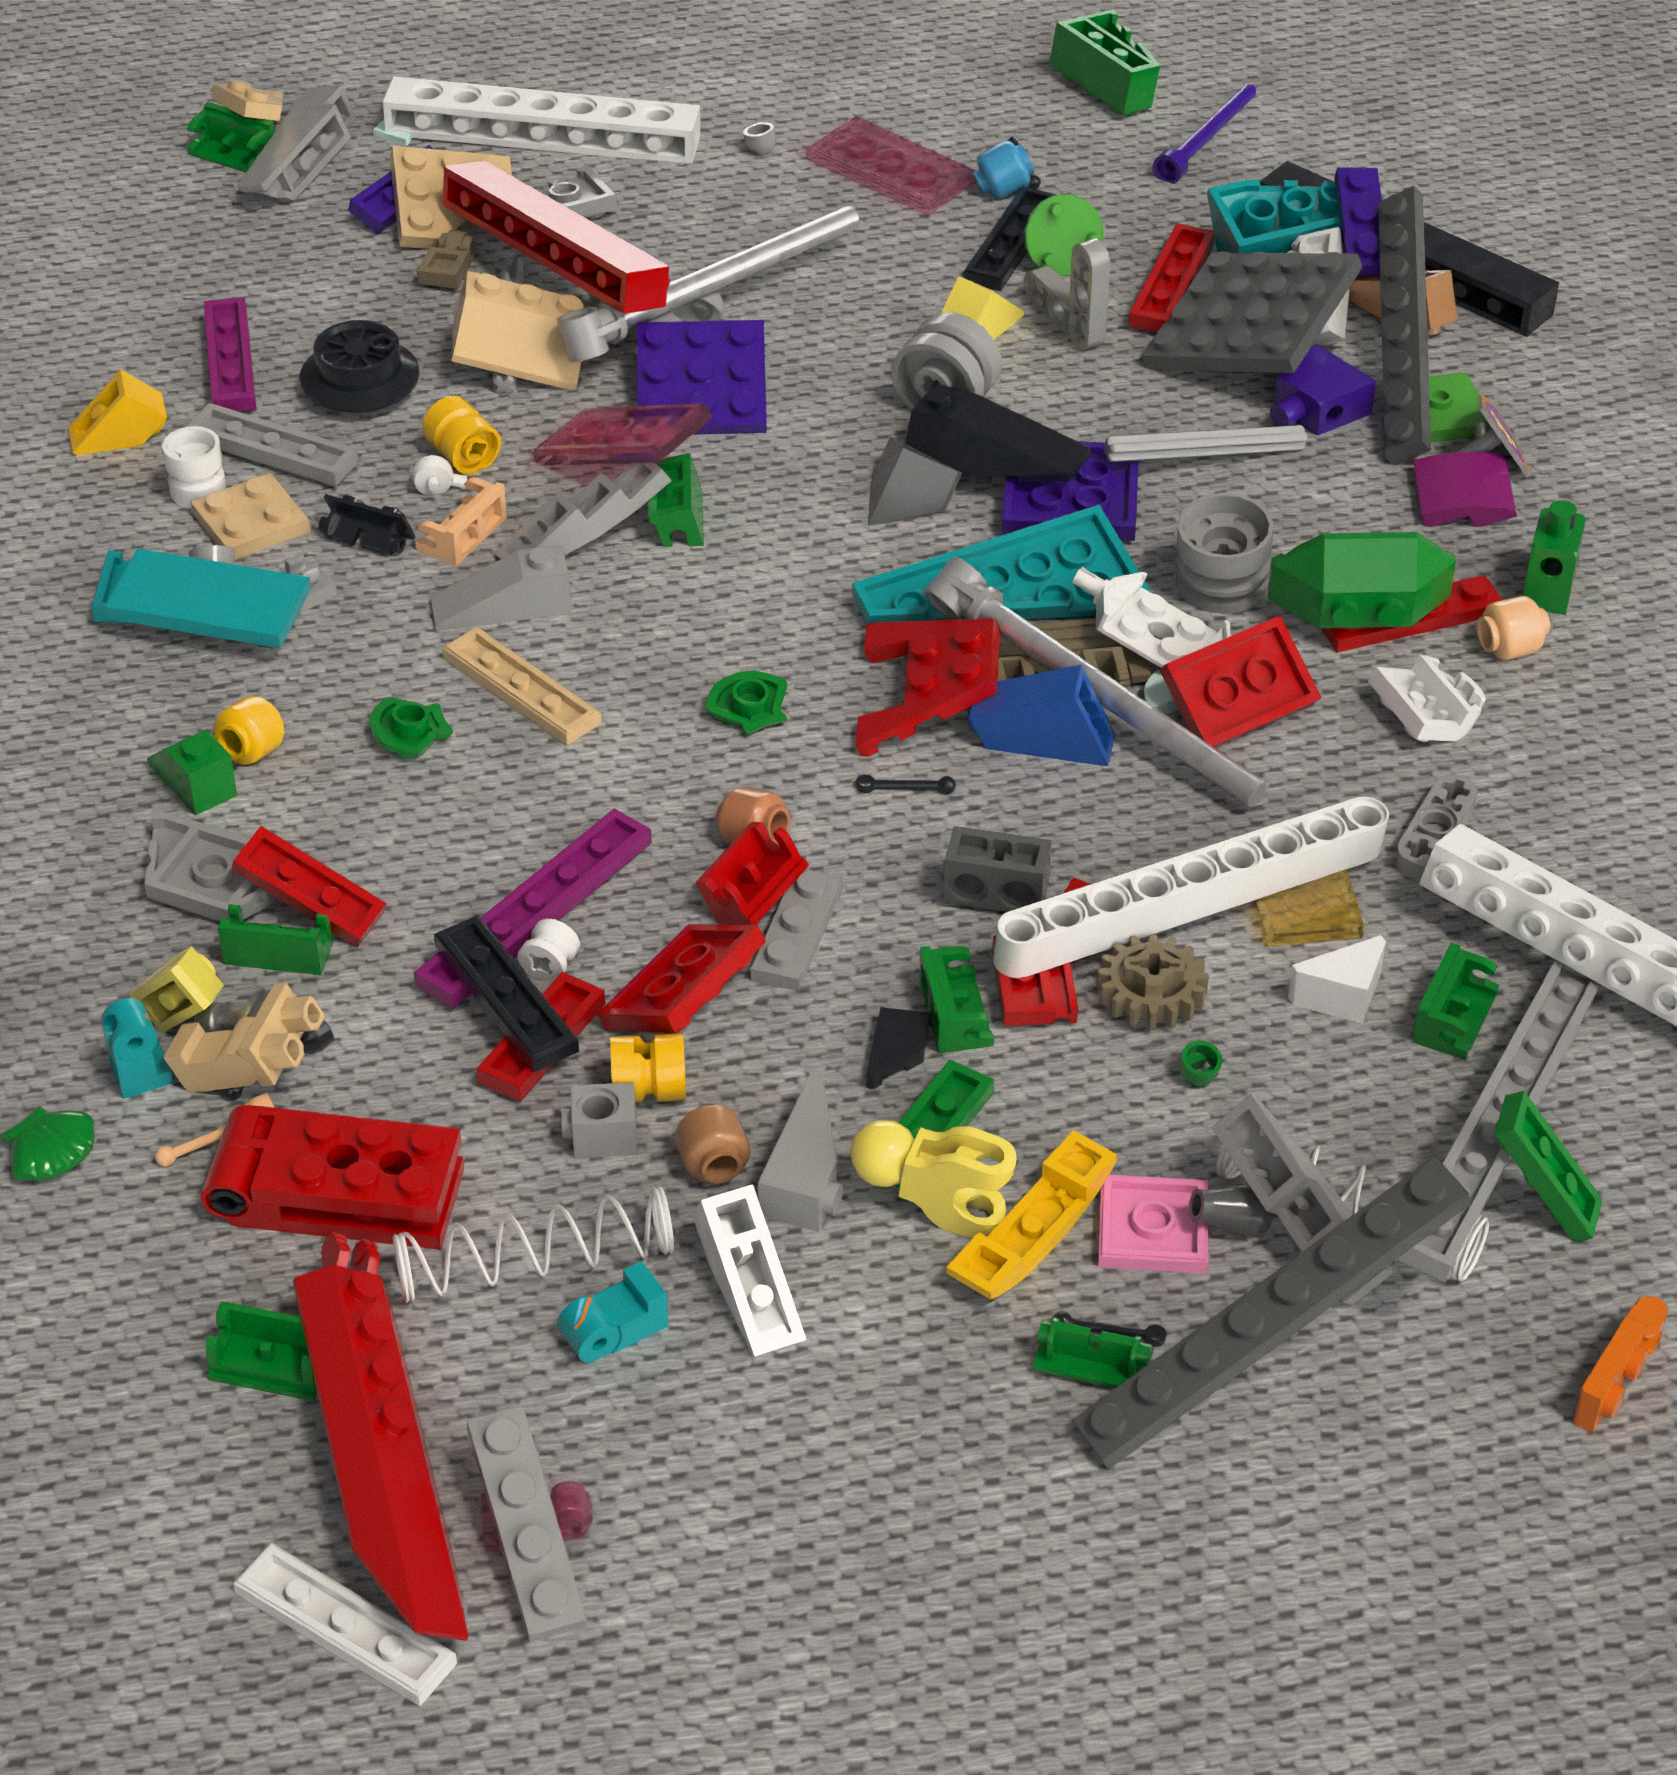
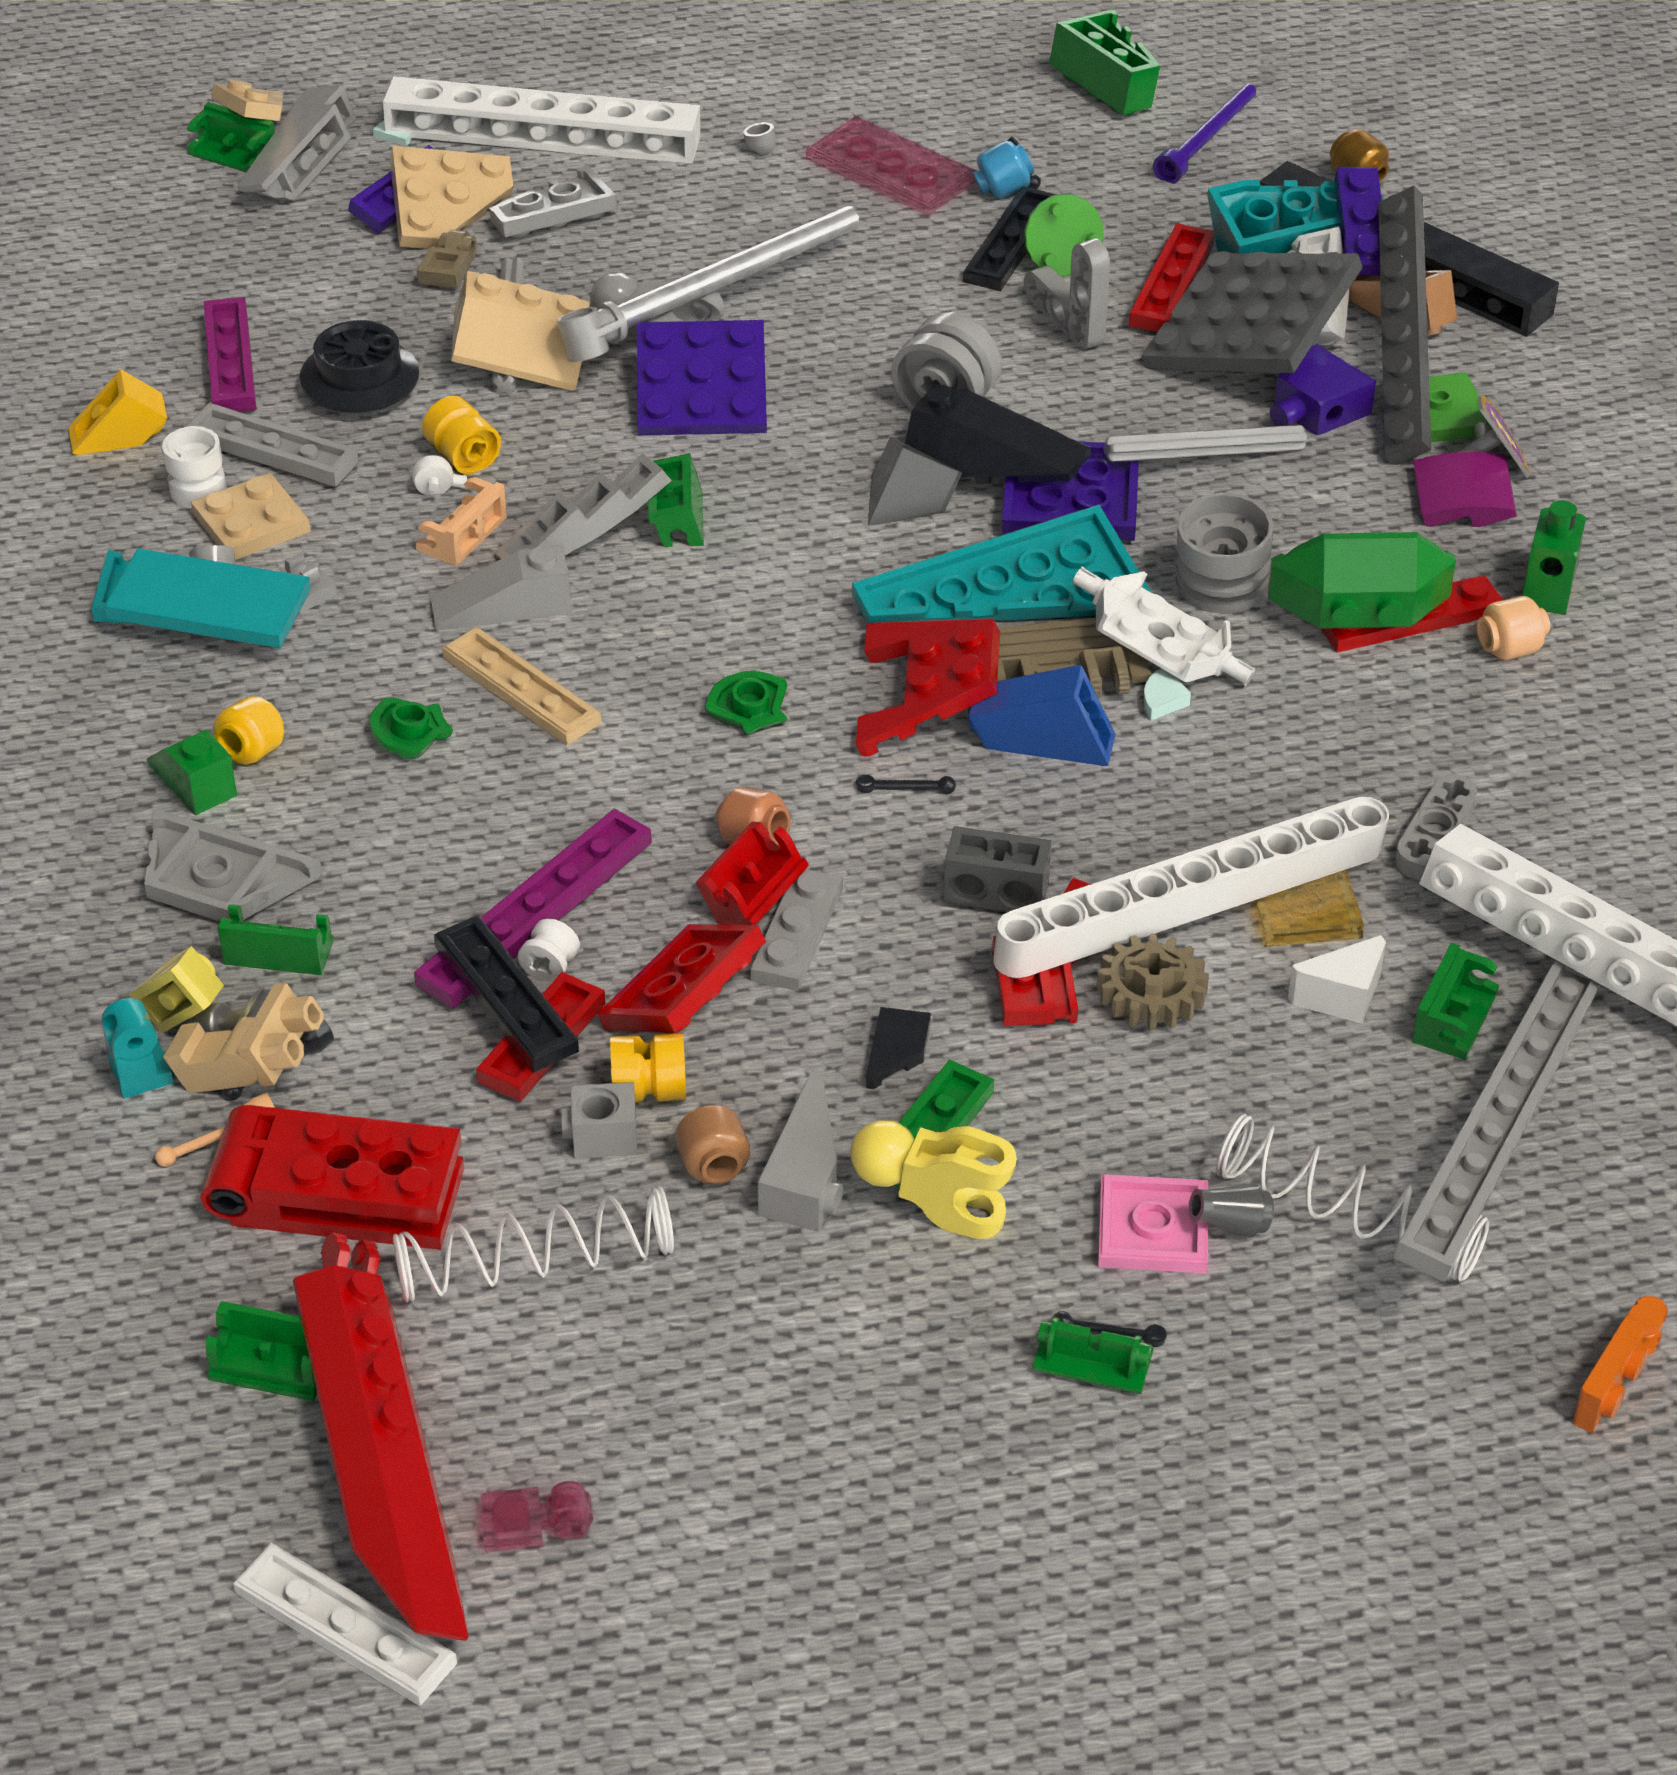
(49, 1143): green animal -> none
(308, 885): red plate -> none
(383, 527): black hinge -> none
(526, 1524): light grey plate -> none
(556, 237): red brick -> none
(615, 1315): teal leg -> none
(622, 434): clear pink tile -> none
(748, 1270): white slope -> none
(953, 1000): green hinge -> none
(963, 592): flat silver piece -> none
(982, 306): light yellow slope -> none
(1038, 1221): yellow slope -> none
(1195, 1056): green hinge -> none
(1240, 683): red plate -> none
(1272, 1311): dark grey plate -> none
(1285, 1179): light grey slope -> none
(1360, 150): none -> pearl gold head
(1429, 700): white slope -> none
(1548, 1166): green plate -> none

